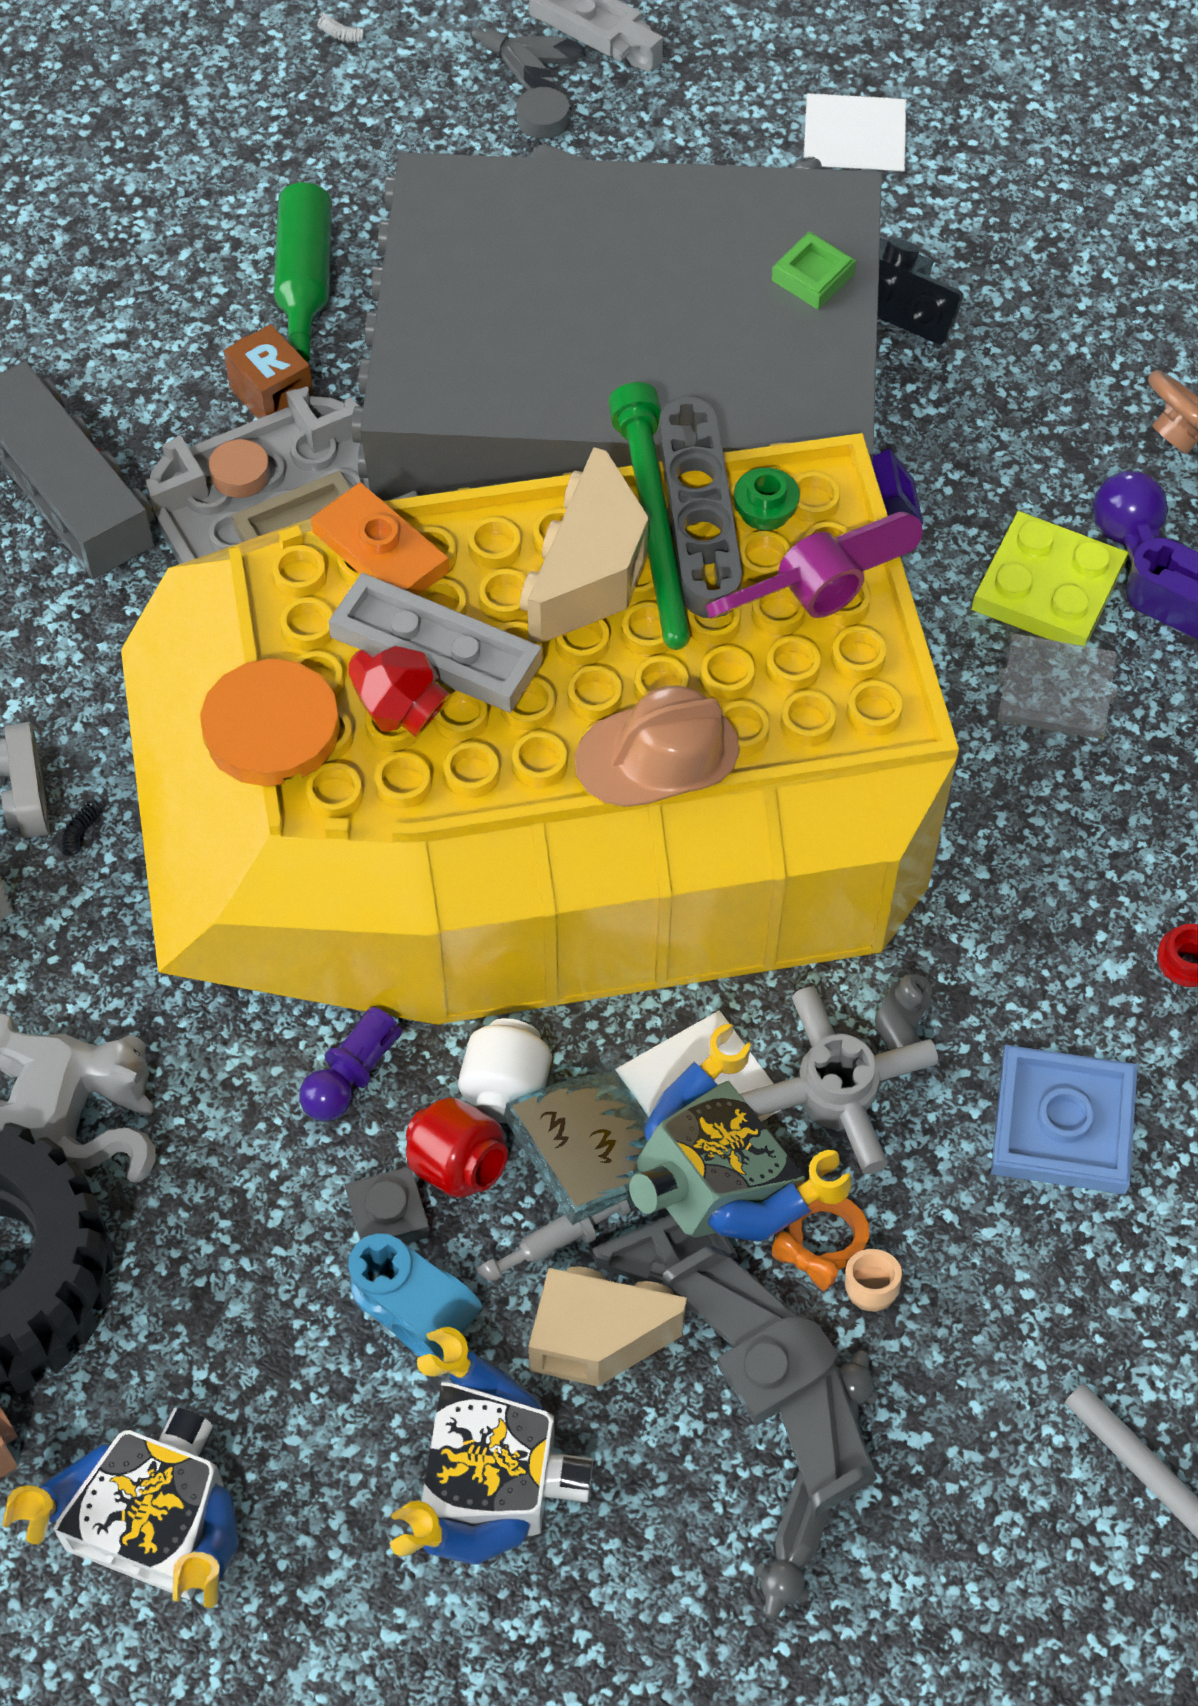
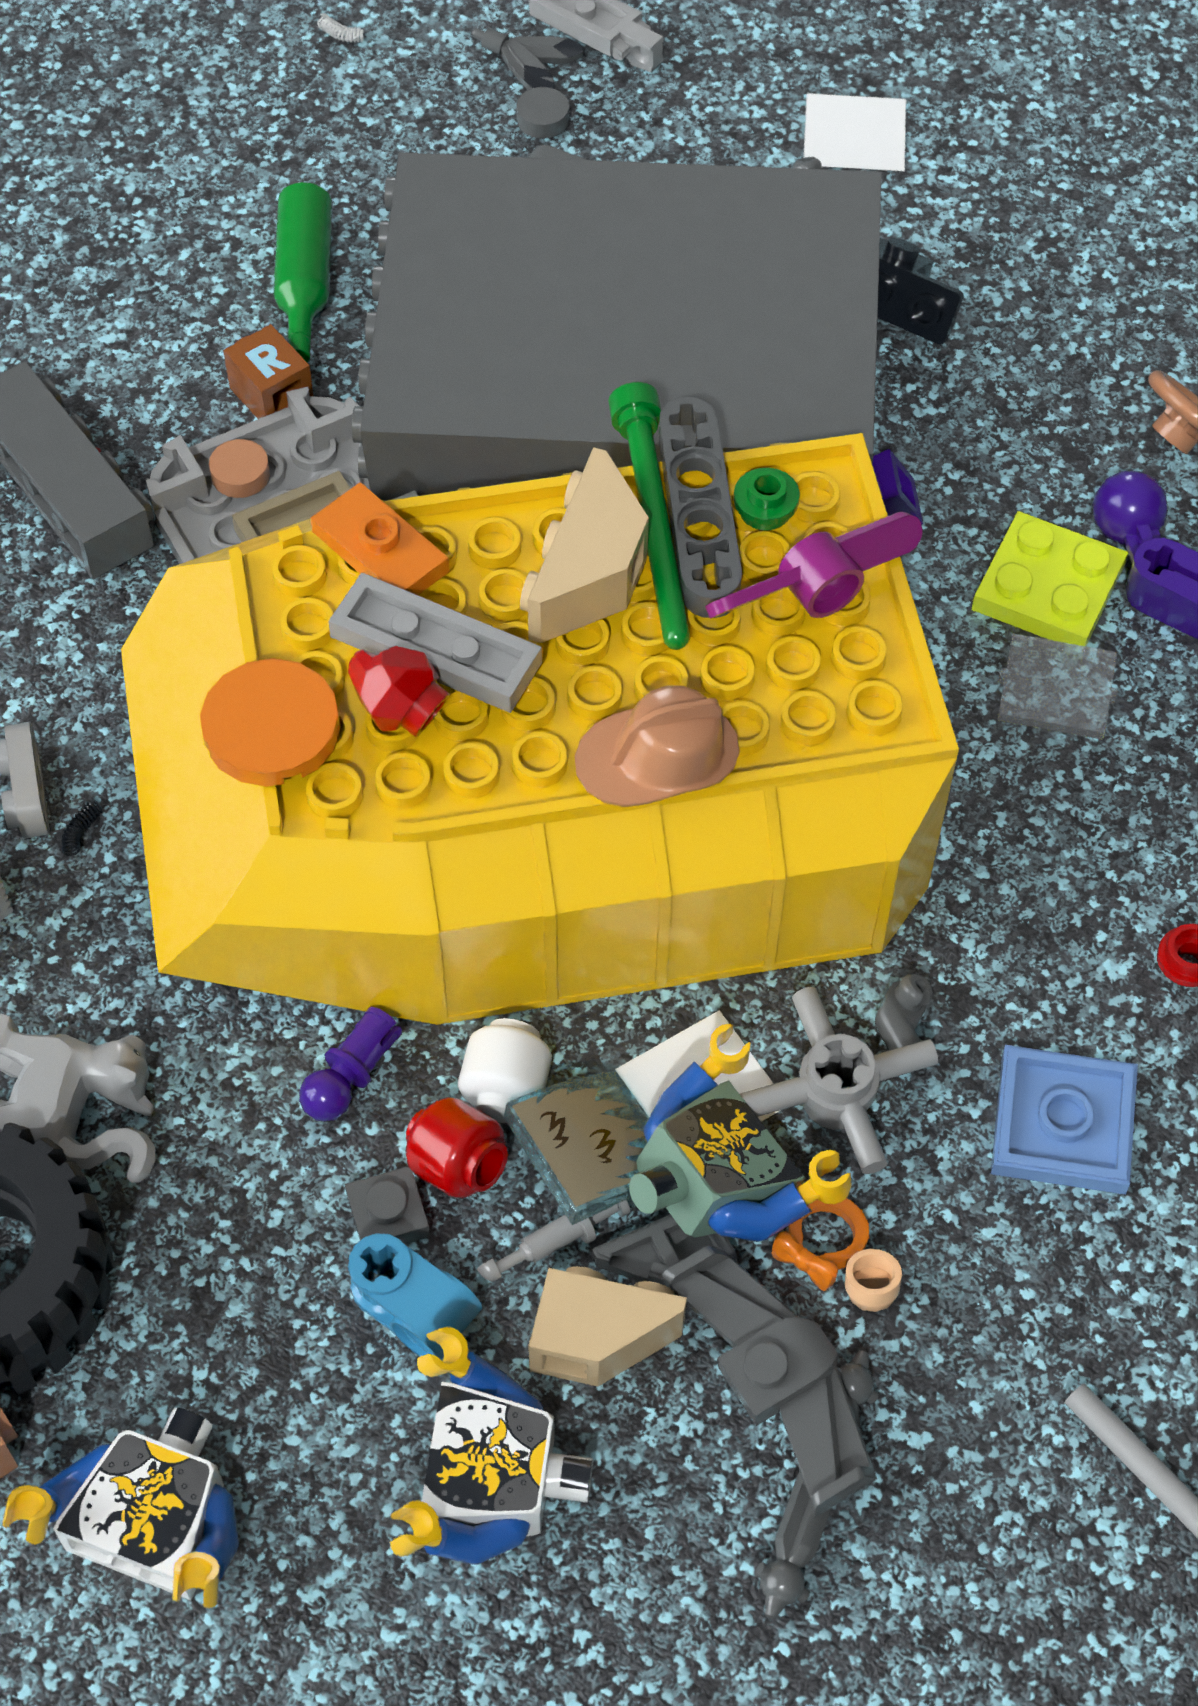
(813, 270): bright green tile -> none

